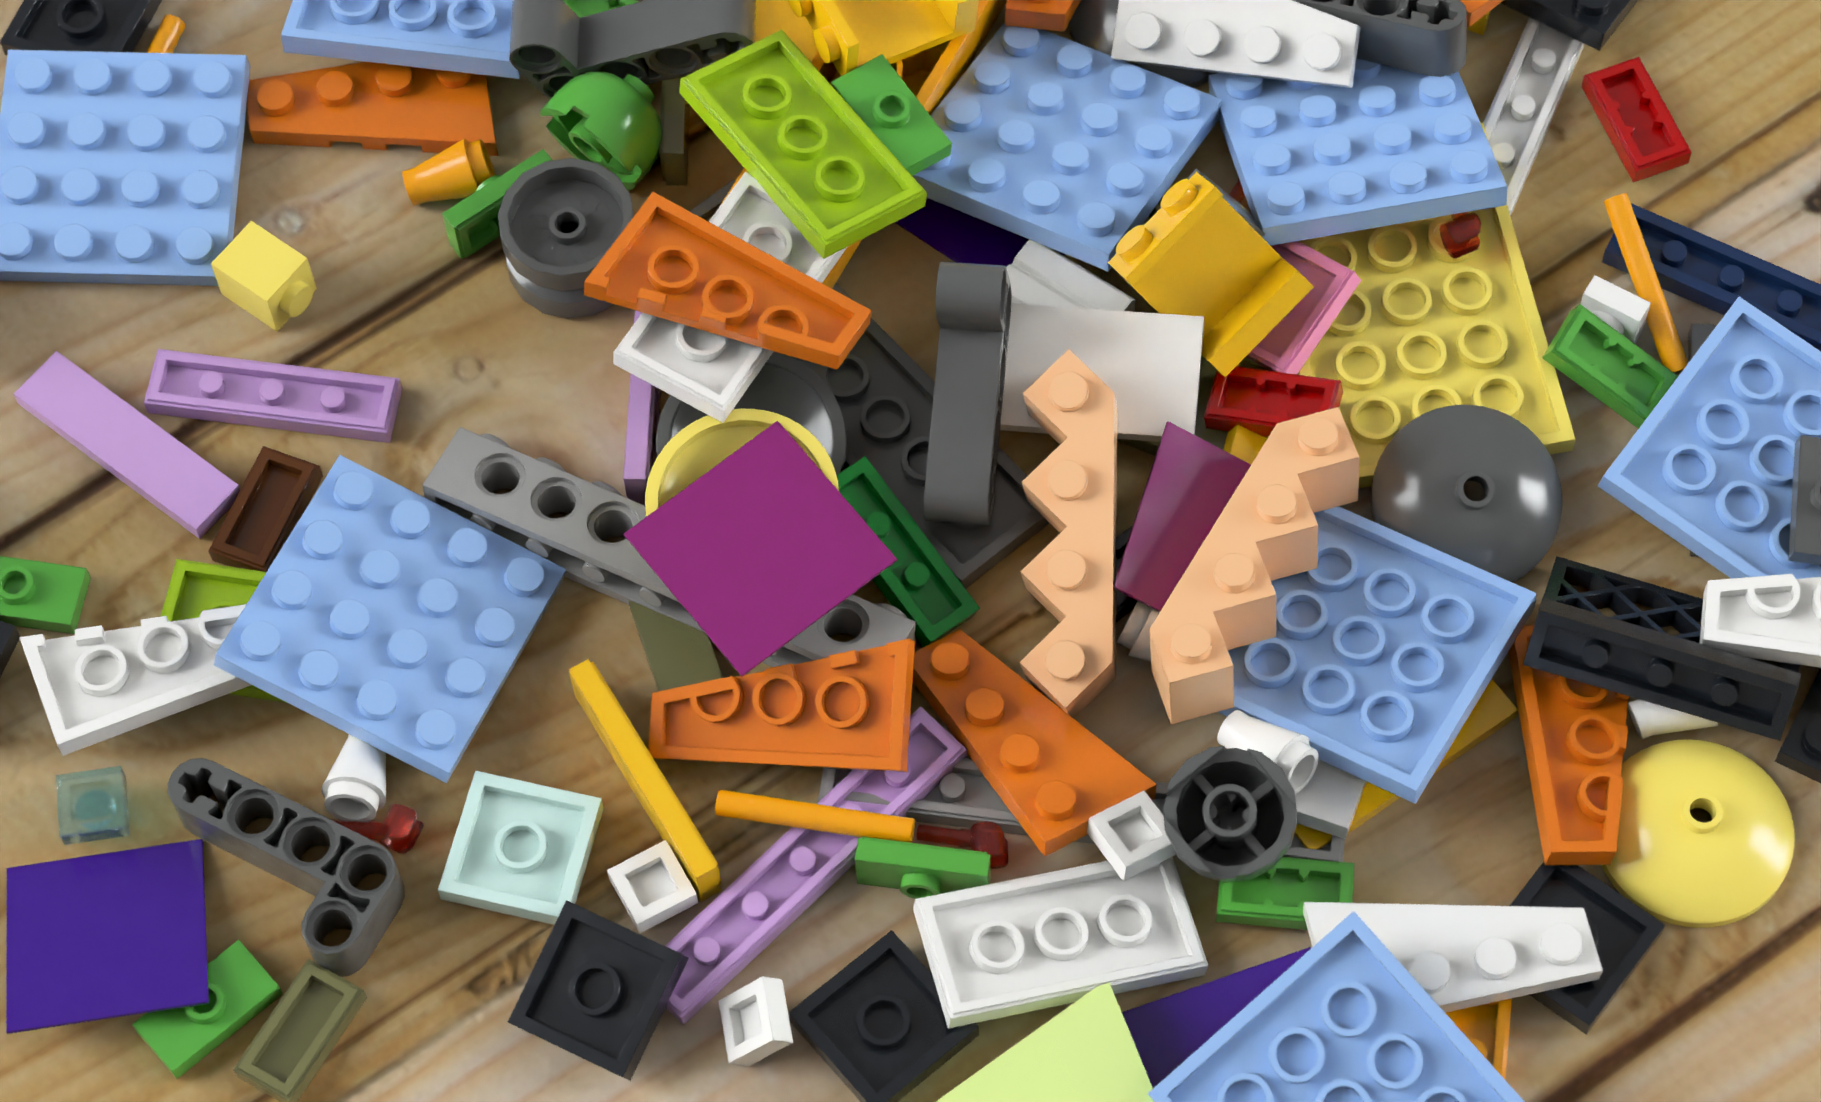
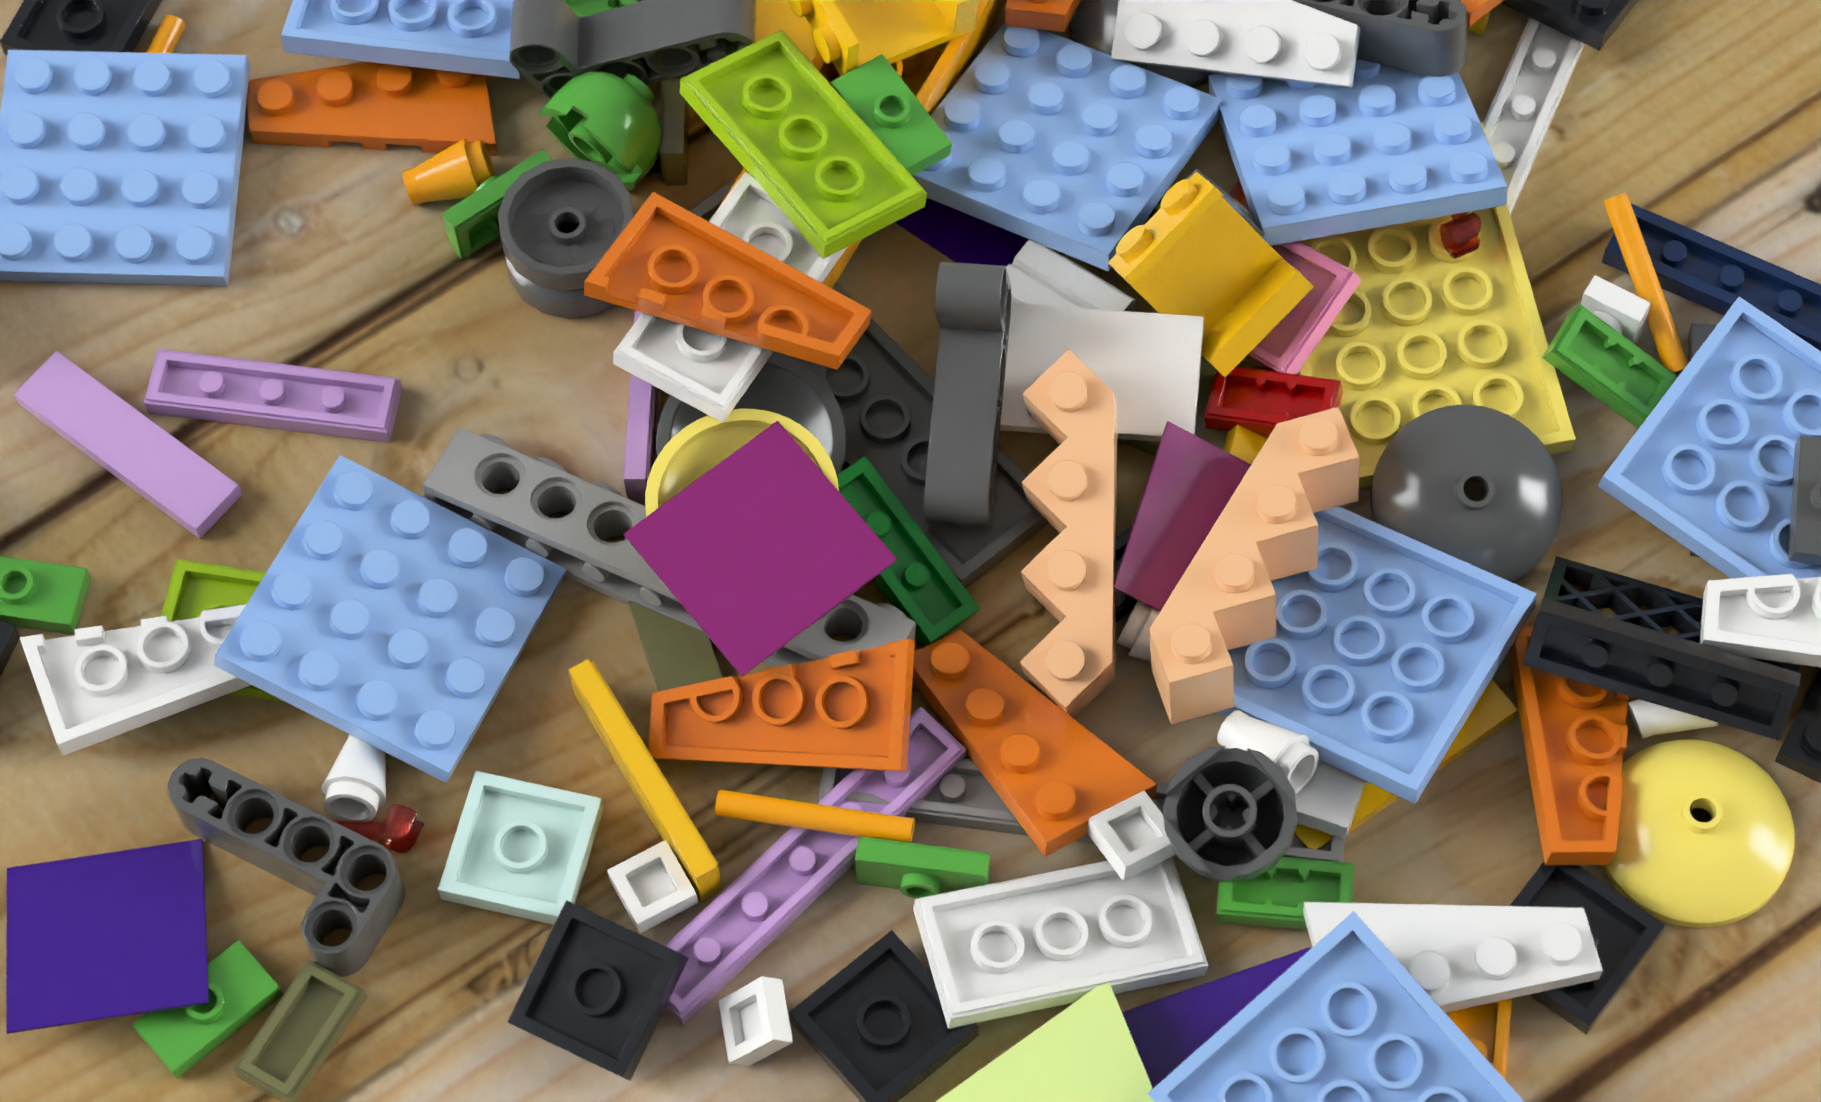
(92, 805): clear light blue plate -> none
(264, 276): light yellow brick -> none
(265, 510): reddish brown tile -> none
(982, 837): clear red hand -> none
(1636, 119): red plate -> none

